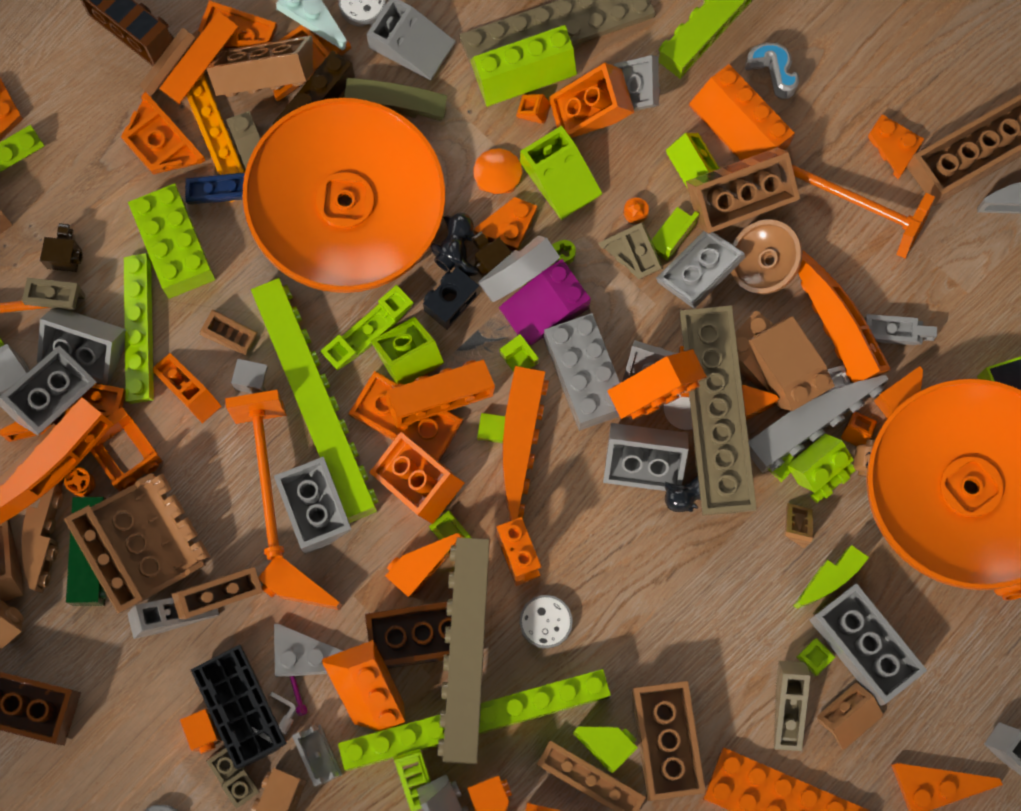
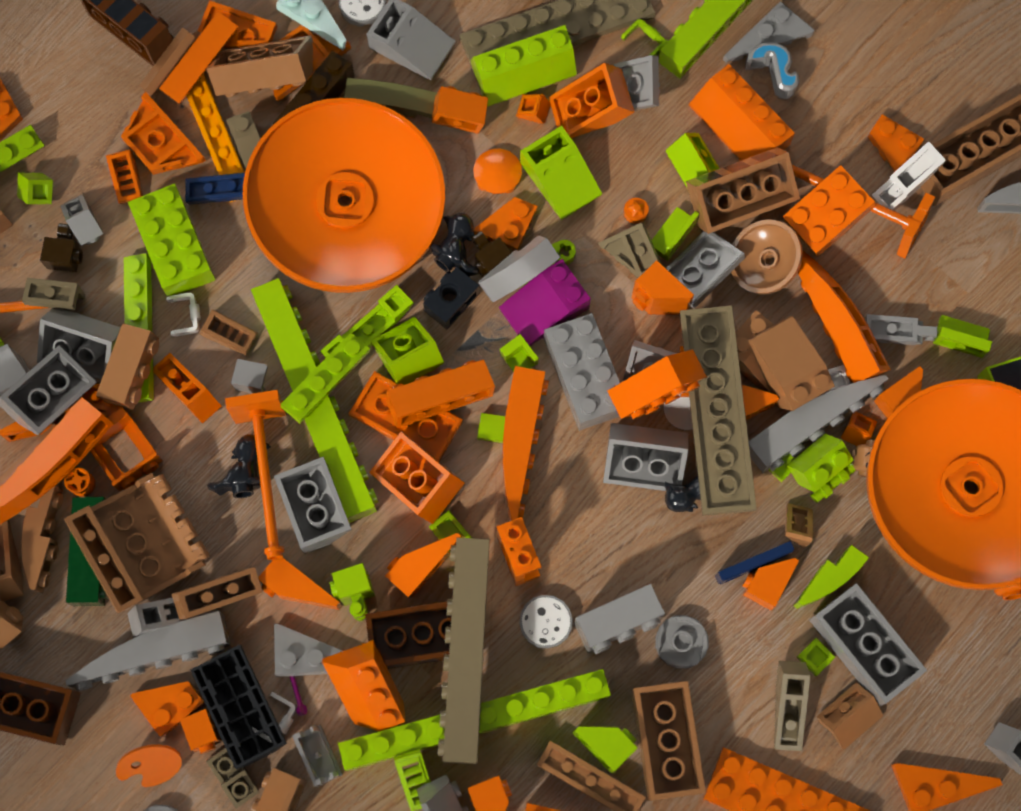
(34, 188): none -> lime panel
(81, 220): none -> light grey slope
(126, 155): none -> orange slope
(128, 366): none -> medium nougat brick
(156, 765): none -> orange piece
(157, 649): none -> light grey slope
(167, 705): none -> orange wing
(194, 314): none -> white piece
(242, 475): none -> black animal
(325, 378): none -> lime plate
(353, 587): none -> lime brick
(459, 109): none -> orange brick
(619, 619): none -> light grey brick
(647, 29): none -> lime piece
(660, 292): none -> orange slope
(681, 642): none -> light grey tile
(754, 563): none -> dark blue tile
(769, 582): none -> orange slope
(777, 26): none -> light grey wing
(829, 211): none -> orange brick
(909, 177): none -> white slope
(962, 336): none -> lime panel

